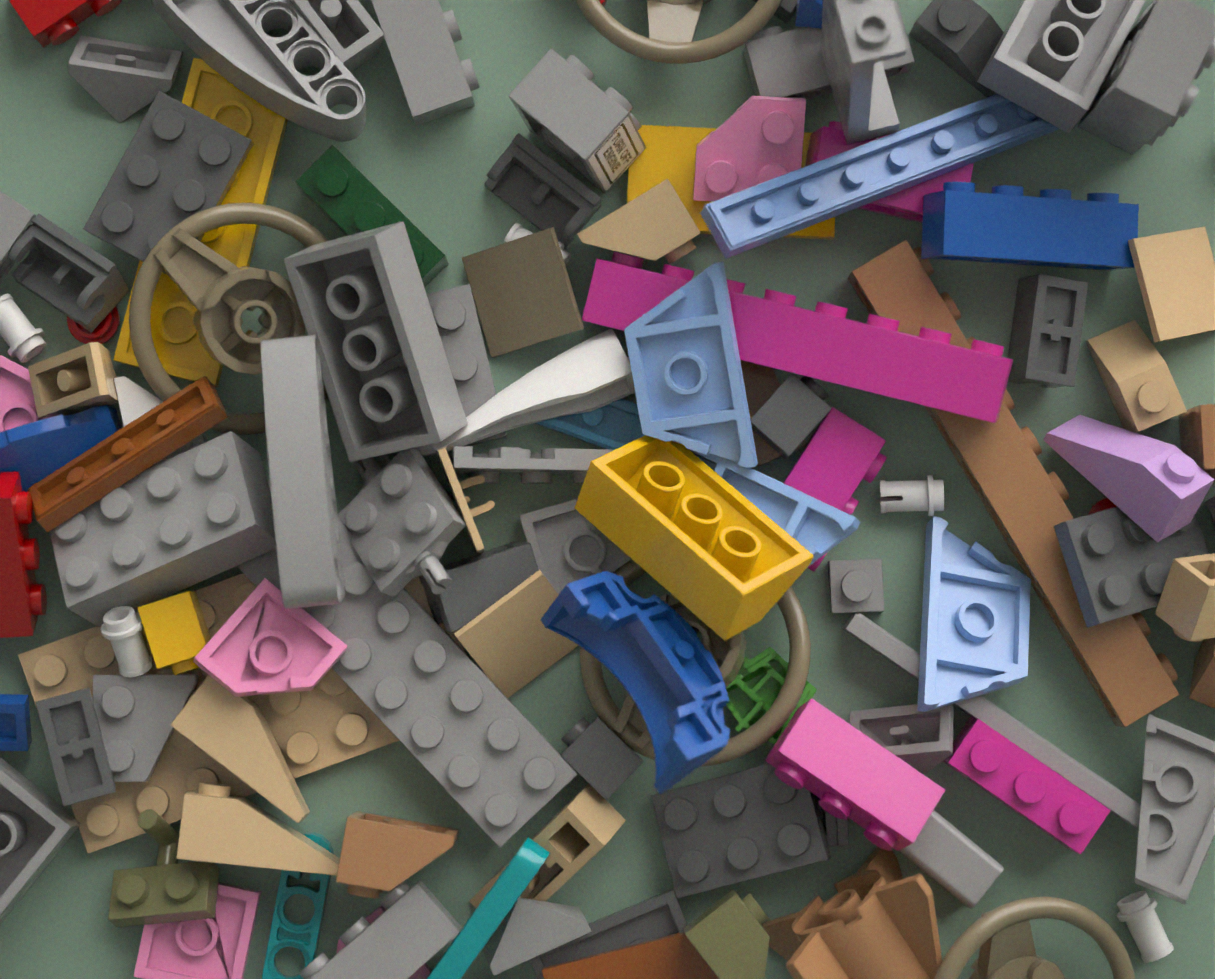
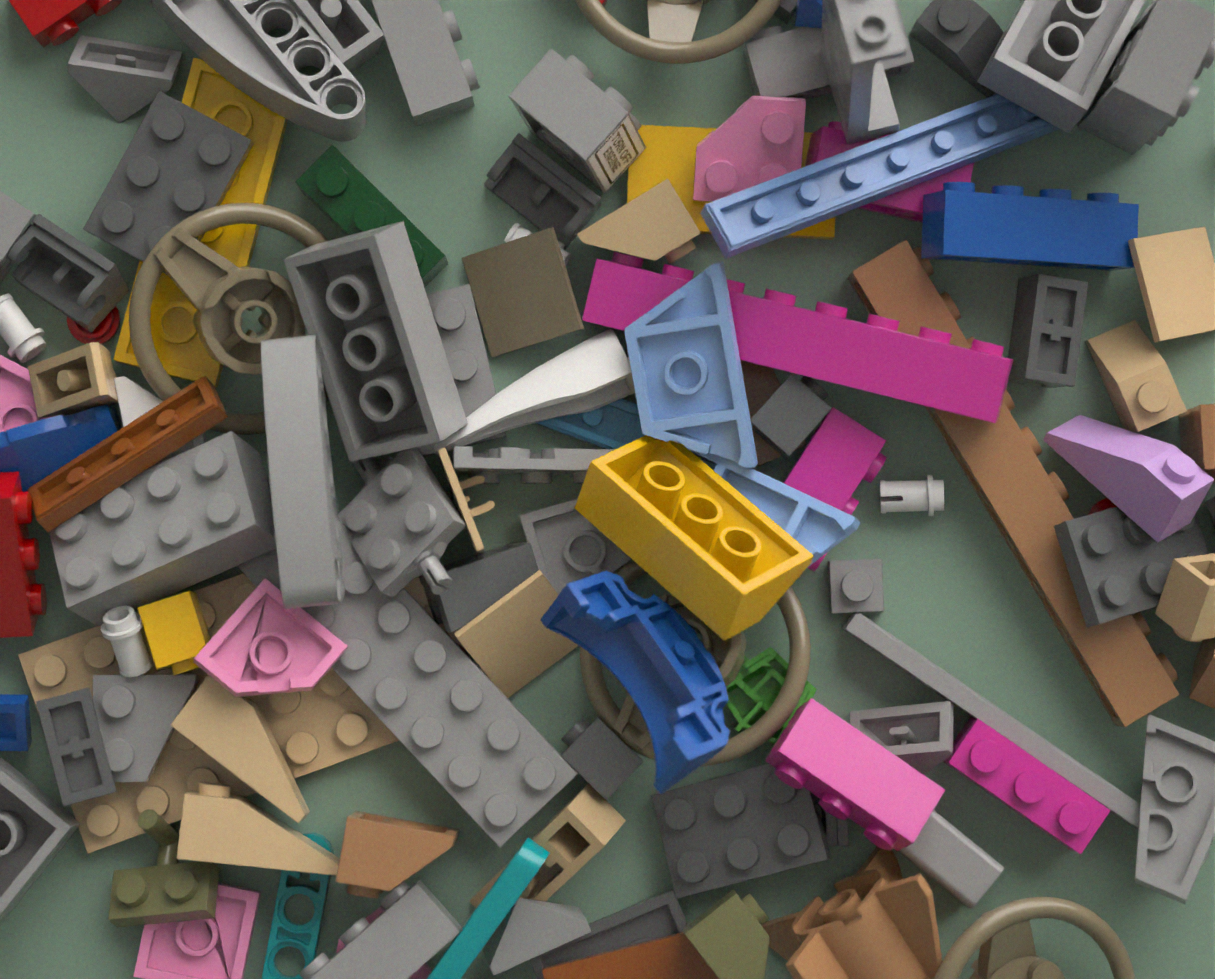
(970, 621): light blue wing -> none
(1144, 926): white pin -> none

